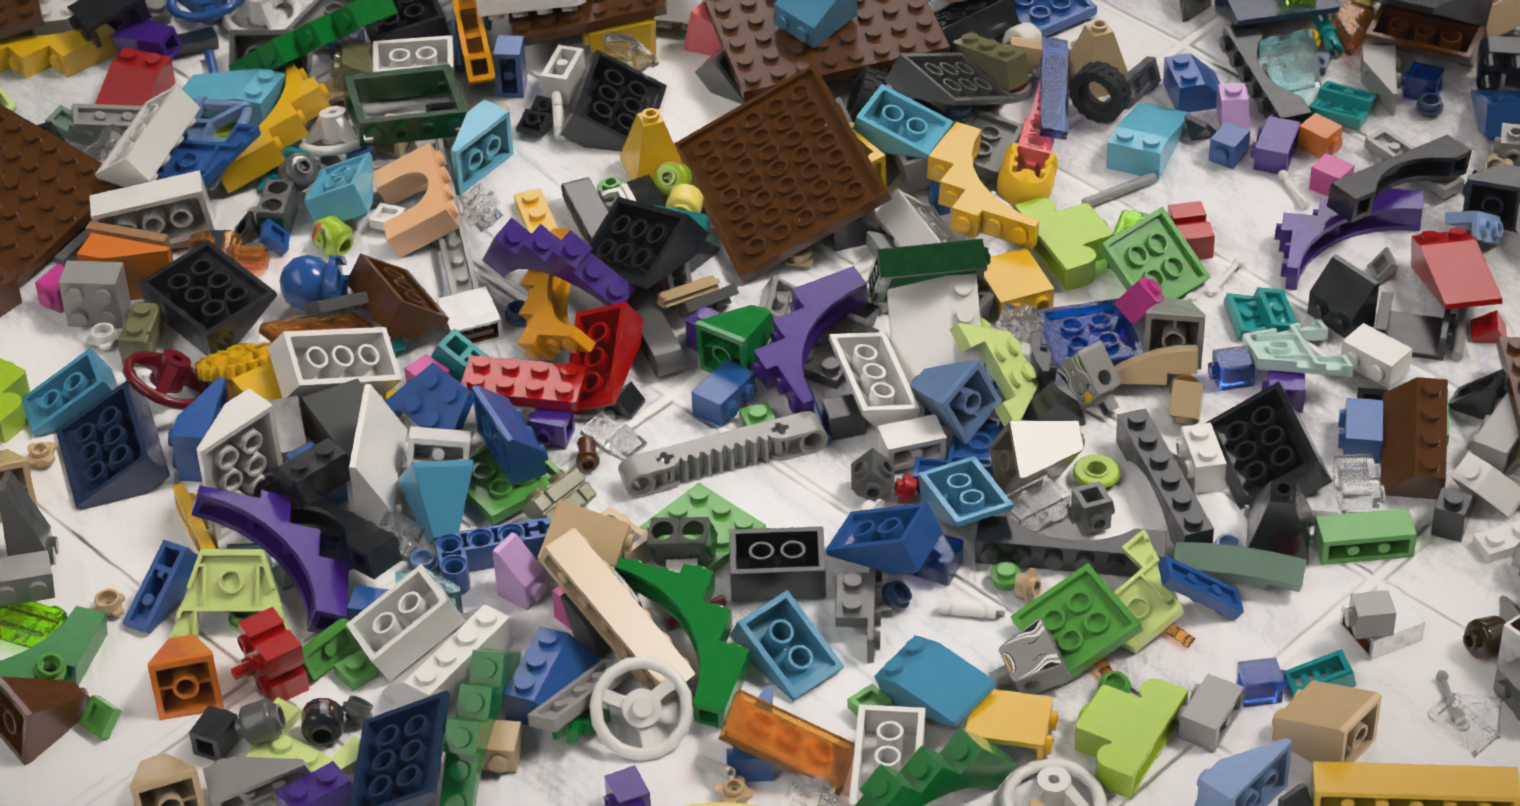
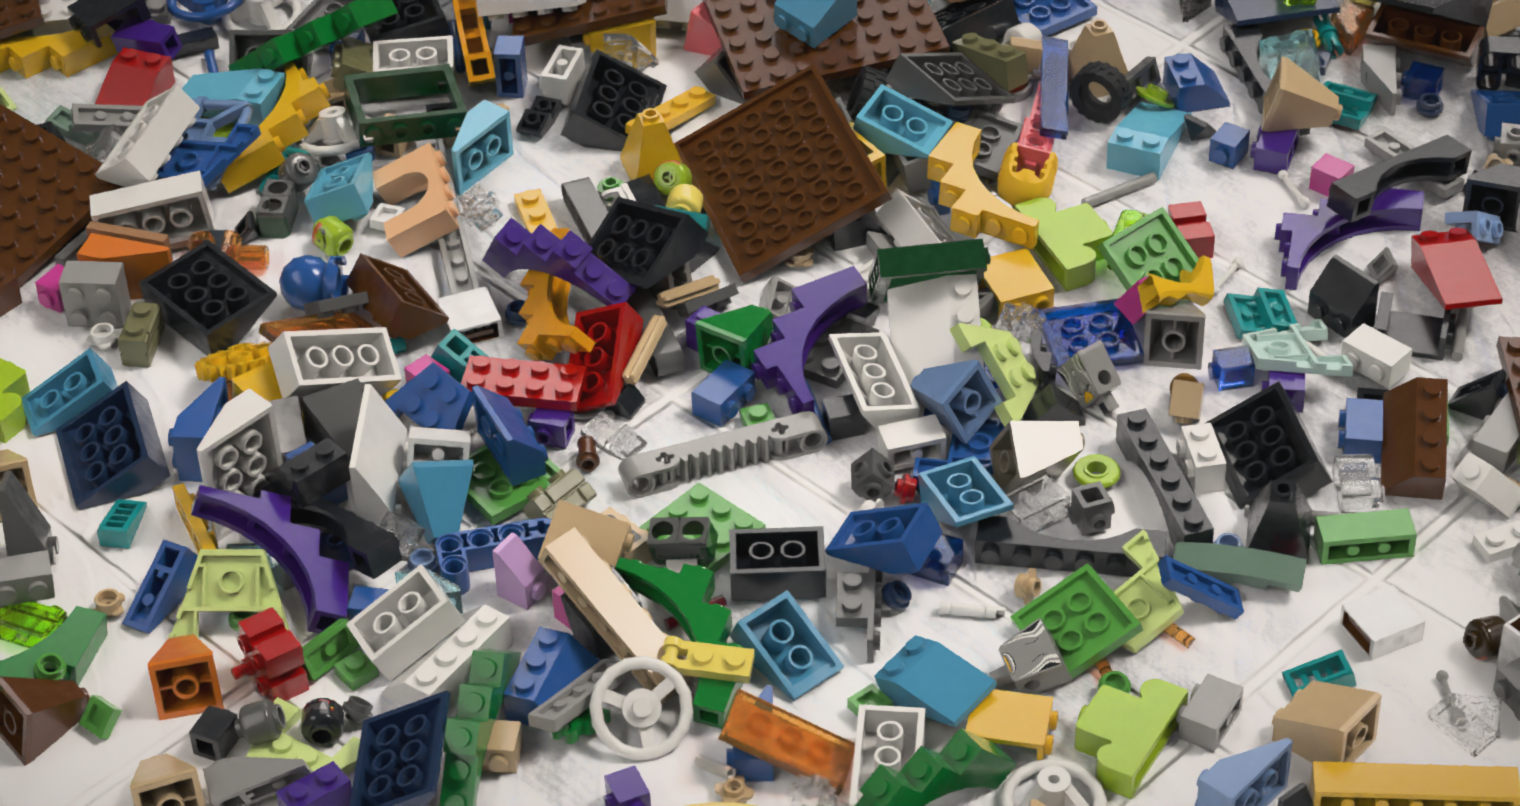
(41, 454): tan plate -> none
(119, 529): none -> teal slope
(169, 374): dark red piece -> none
(274, 237): blue plate -> none
(558, 117): white wheel -> none
(644, 349): none -> tan axle
(683, 107): none -> yellow plate
(709, 660): none -> light yellow plate
(1004, 575): bright green plate -> none
(1153, 366): tan slope -> none
(1155, 95): none -> lime piece
(1194, 286): none -> yellow animal
(1233, 105): lavender slope -> none
(1261, 681): clear blue brick -> none
(1297, 100): none -> tan slope
(1320, 136): orange brick -> none
(1371, 614): light grey brick -> none
(1452, 514): black slope -> none
(1488, 328): red slope -> none

